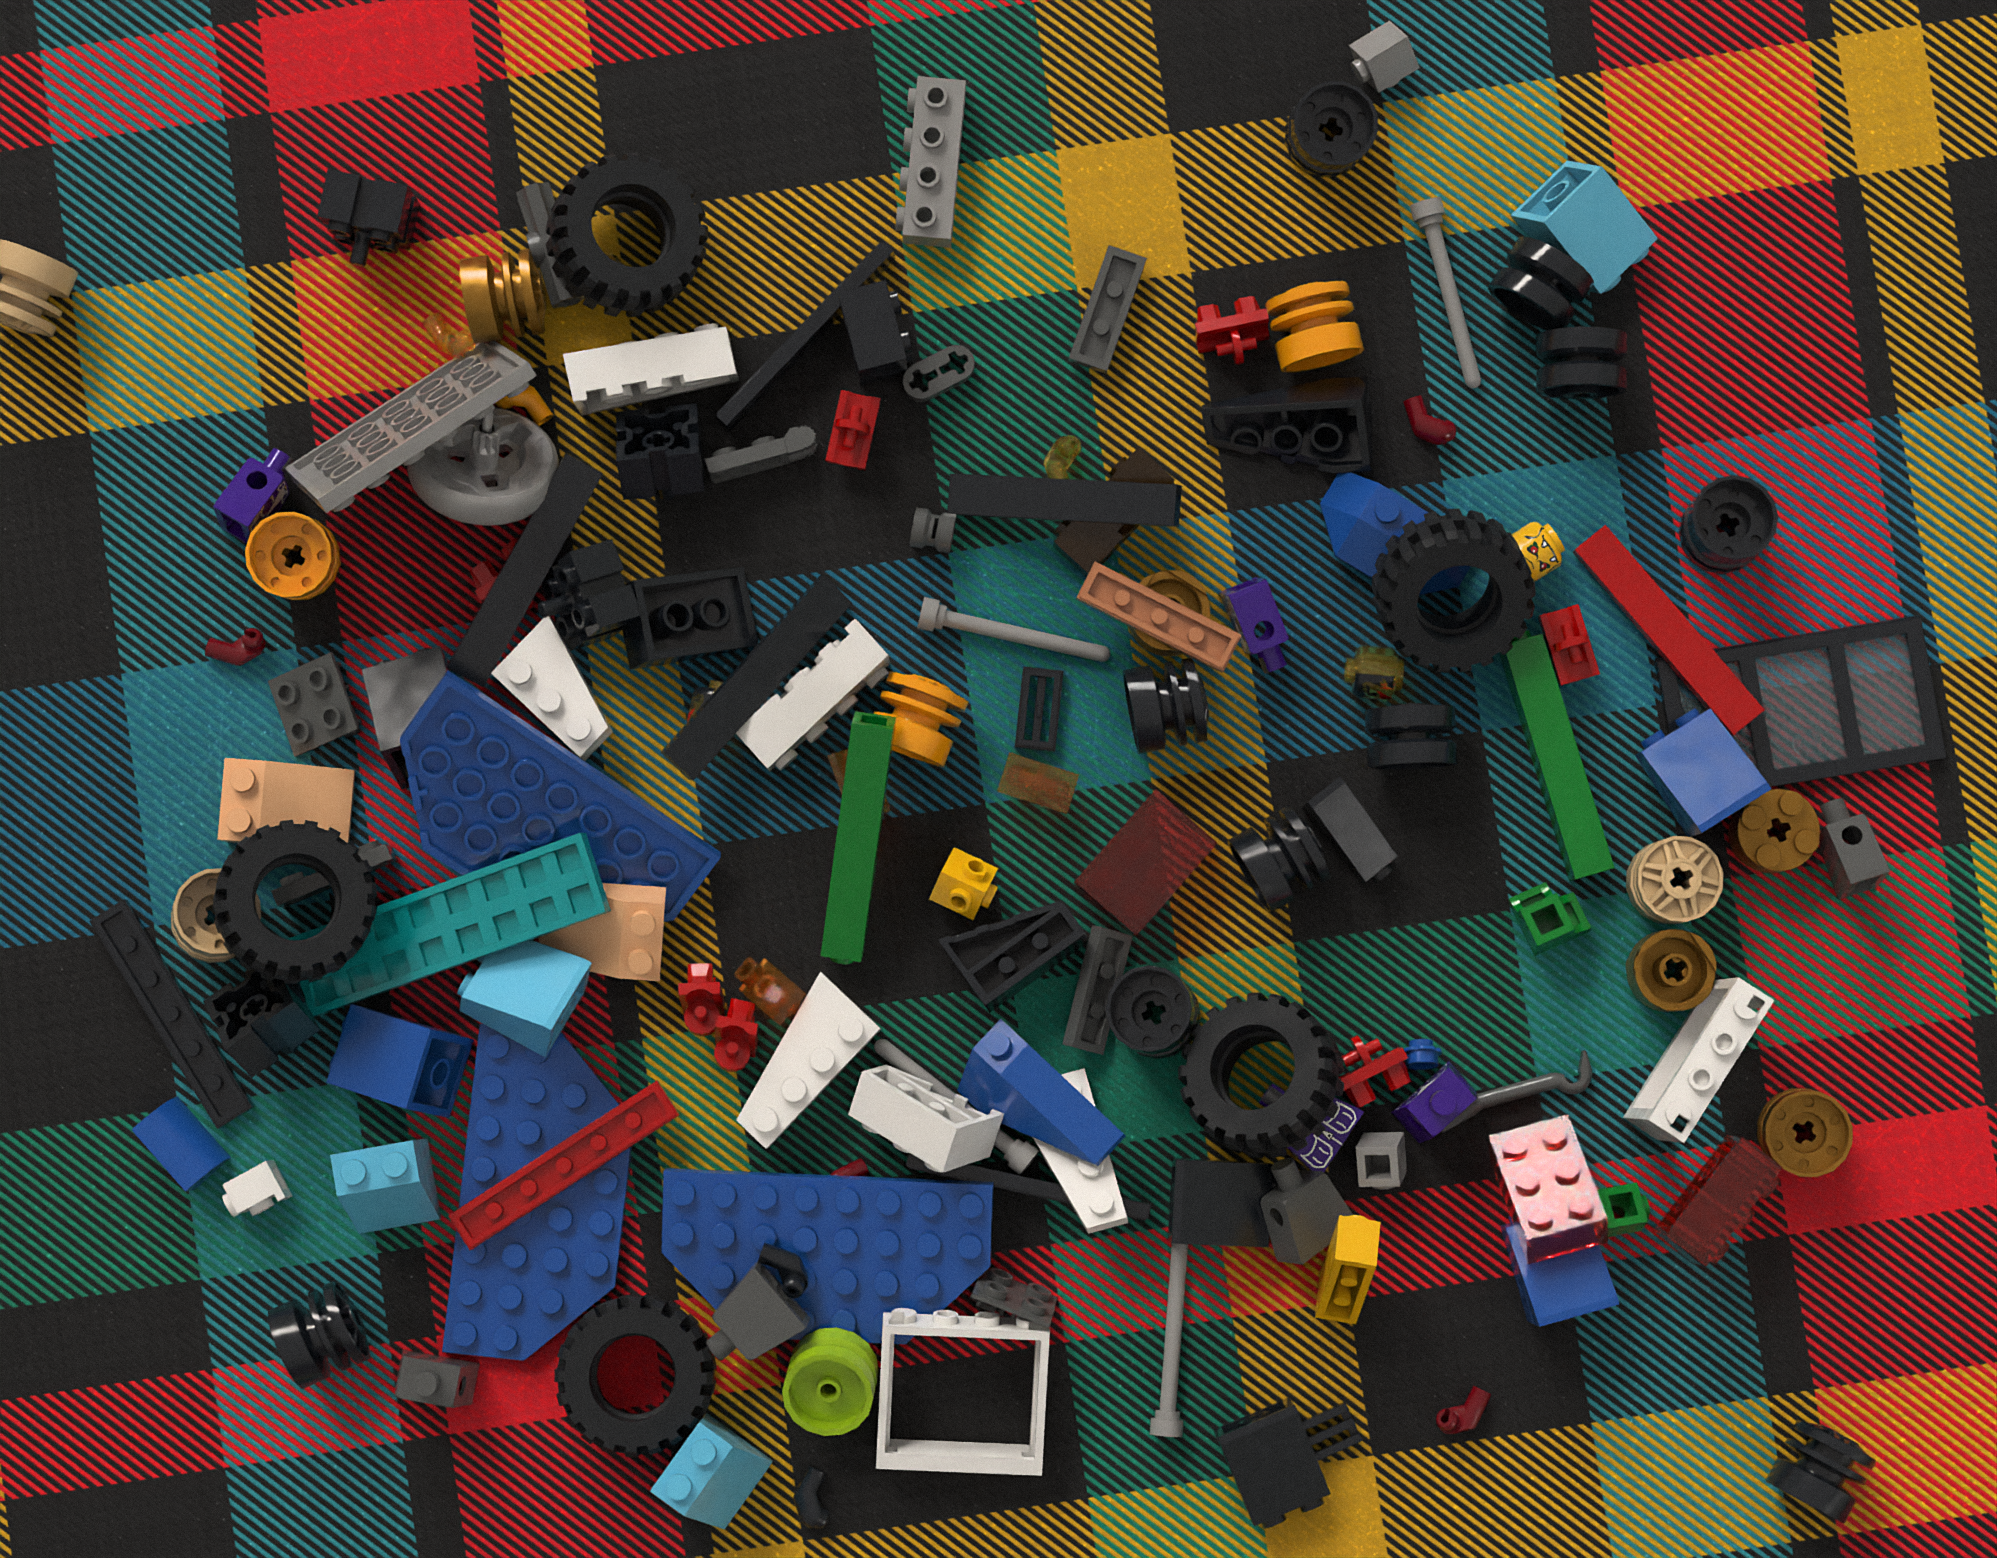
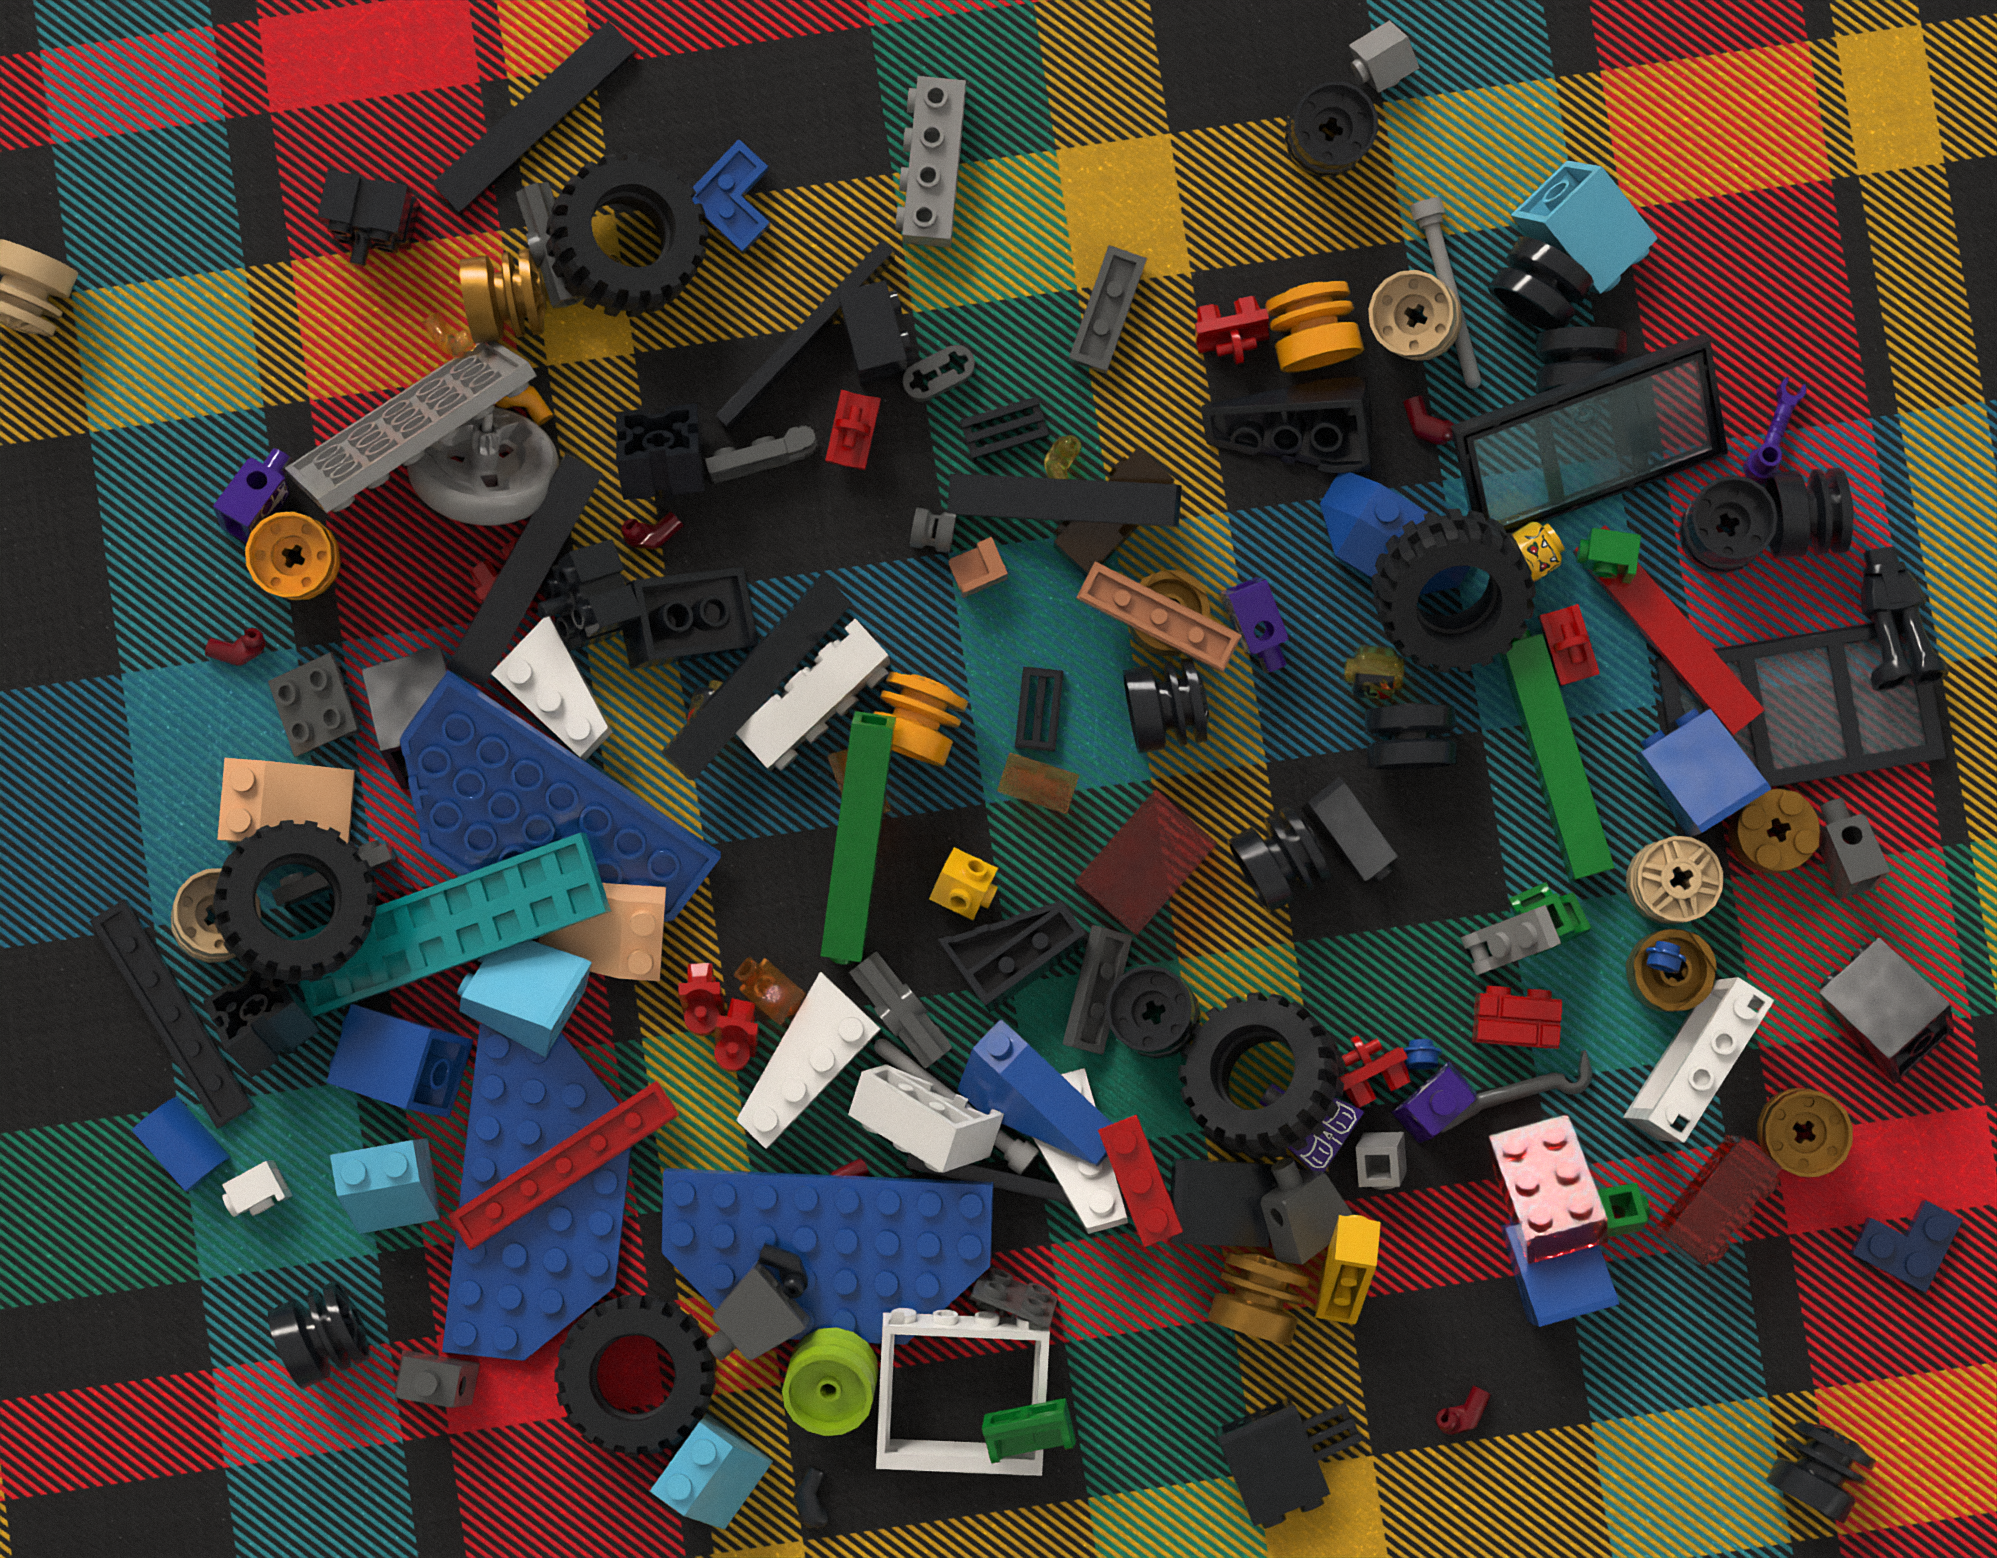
(534, 118): none -> black tile
(649, 535): none -> dark red arm
(650, 368): white wedge -> none
(723, 192): none -> blue plate
(900, 1010): none -> dark grey piece
(936, 616): light grey piece -> none
(978, 568): none -> nougat panel
(1028, 1429): none -> green hinge
(1037, 417): none -> black tile
(1140, 1180): none -> red plate
(1167, 1419): light grey piece -> none
(1259, 1298): none -> pearl gold wheel
(1411, 292): none -> tan wheel
(1511, 939): none -> light grey plate
(1517, 1019): none -> red brick
(1593, 437): none -> clear light blue door
(1610, 553): none -> green brick
(1665, 957): none -> blue plate
(1767, 458): none -> dark purple brick
(1814, 513): none -> black wheel
(1887, 1009): none -> slope
(1889, 594): none -> black piece
(1910, 1256): none -> dark blue plate

